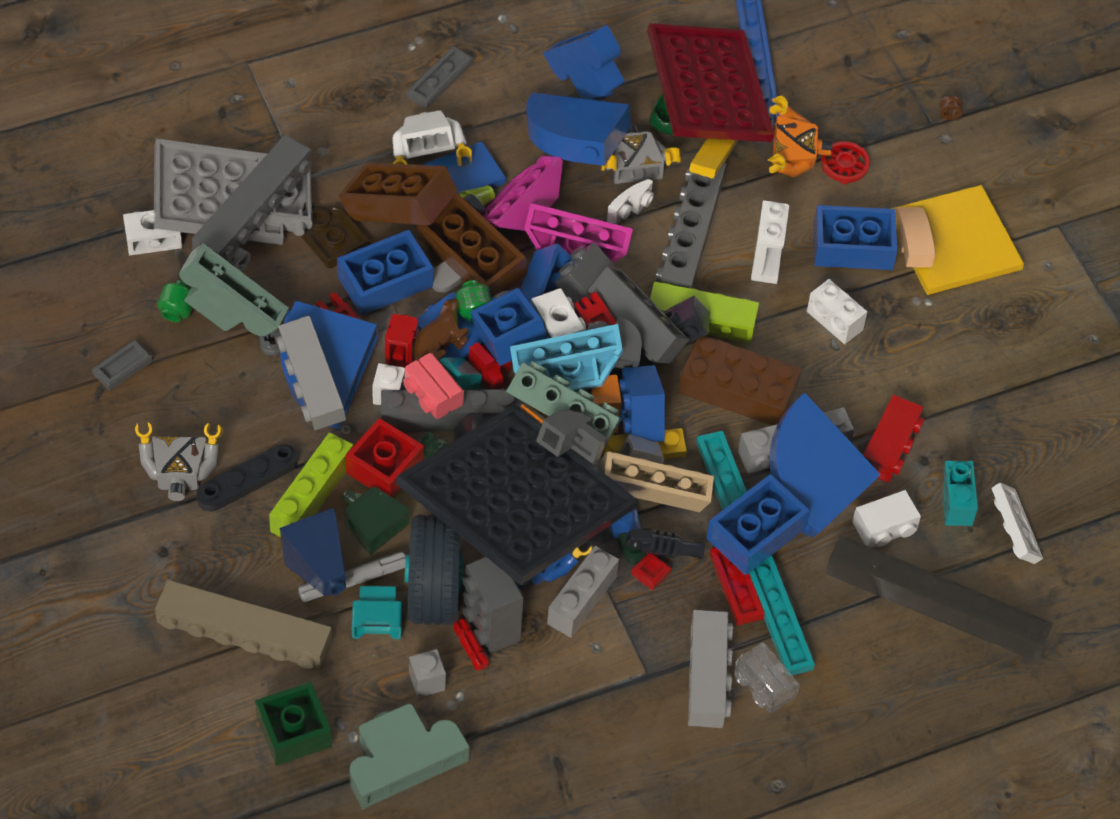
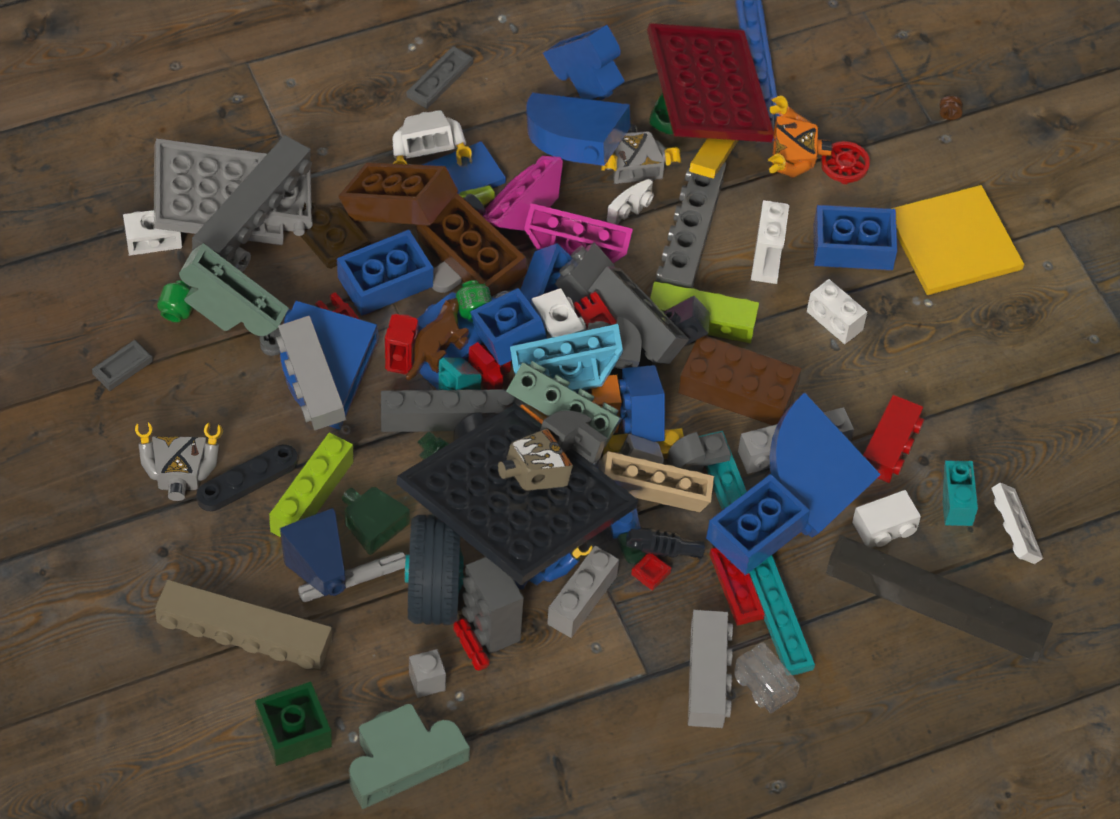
(377, 612): teal piece -> none
(382, 456): red brick -> none
(387, 379): white brick -> none
(433, 386): coral brick -> none
(537, 462): none -> dark tan torso
(696, 452): none -> dark grey brick
(915, 237): light nougat slope -> none

